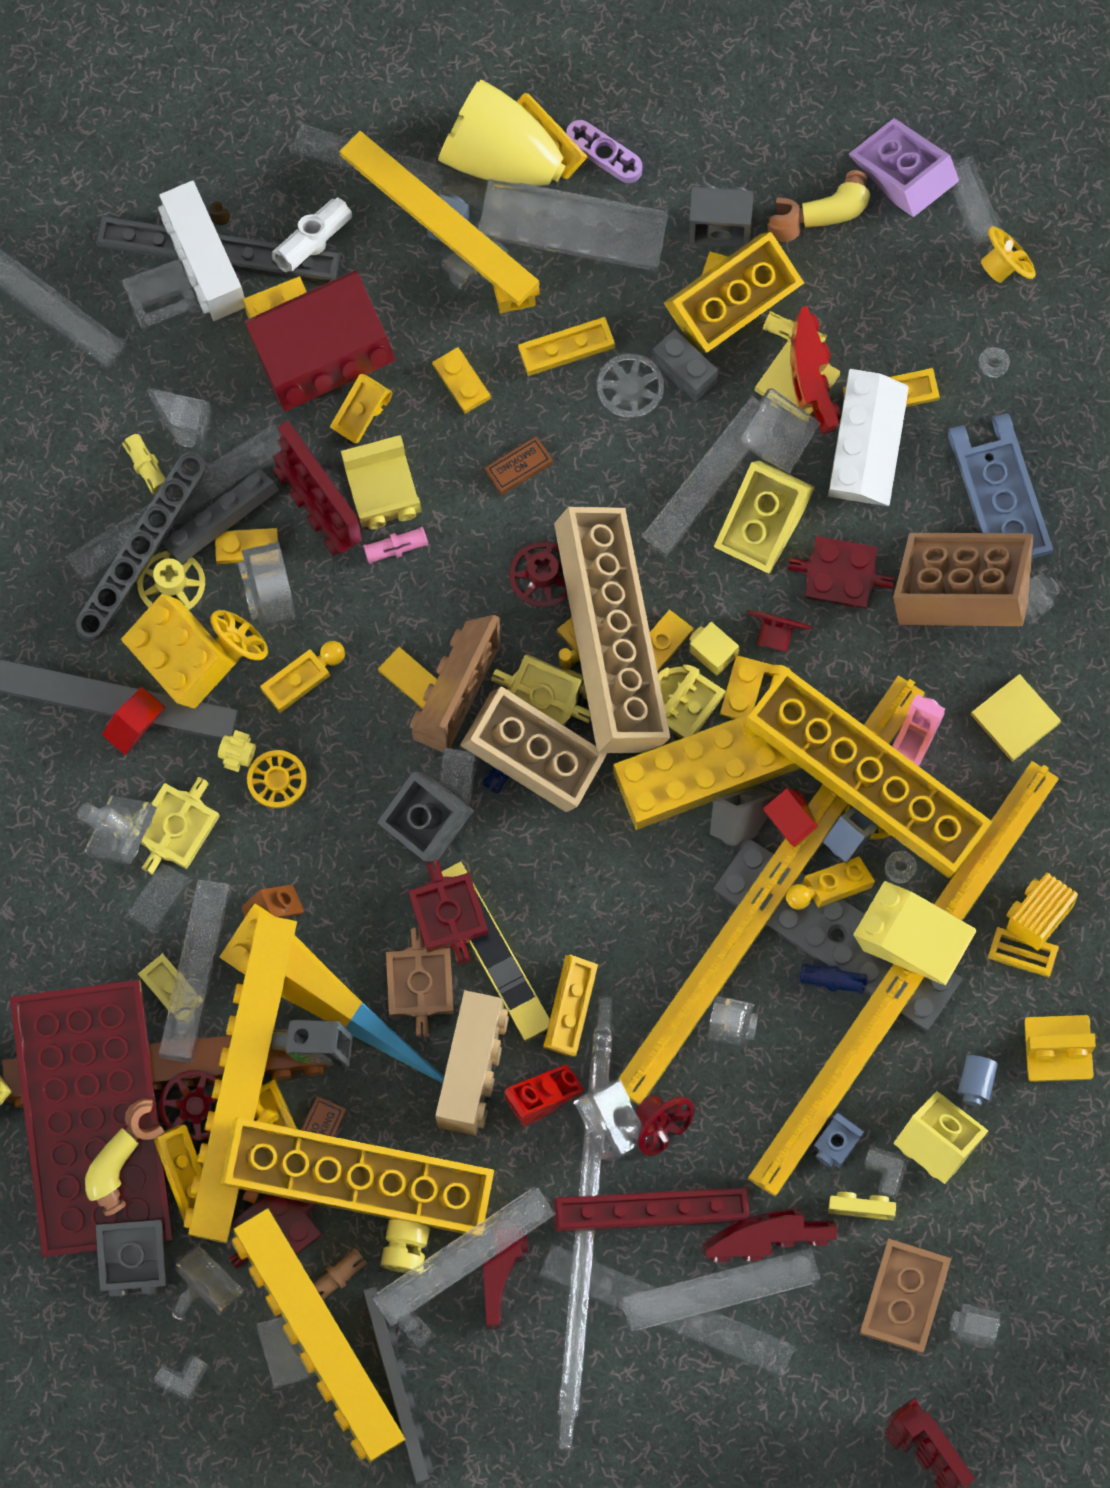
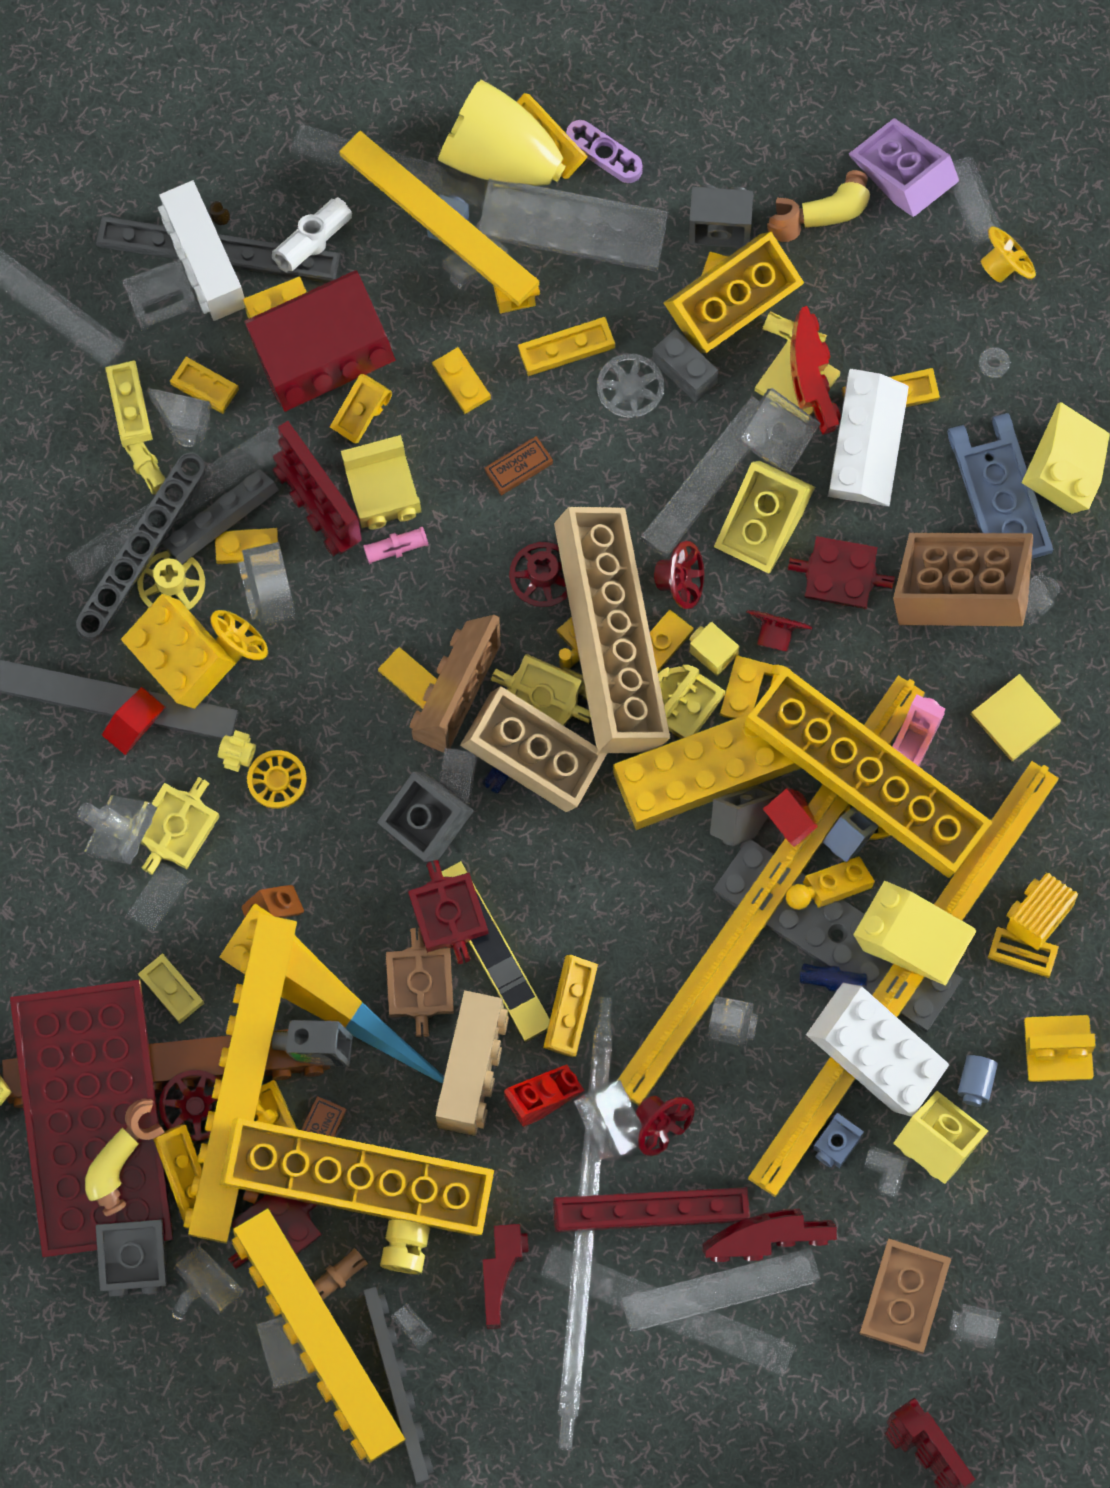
(128, 403): none -> light yellow tile
(185, 1383): clear piece -> none
(194, 971): clear plate -> none
(204, 384): none -> yellow plate
(302, 675): yellow plate -> none
(463, 1255): clear plate -> none
(677, 575): none -> dark red wheel
(876, 1207): light yellow plate -> none
(877, 1049): none -> white brick
(900, 876): clear plate -> none
(1068, 461): none -> light yellow slope

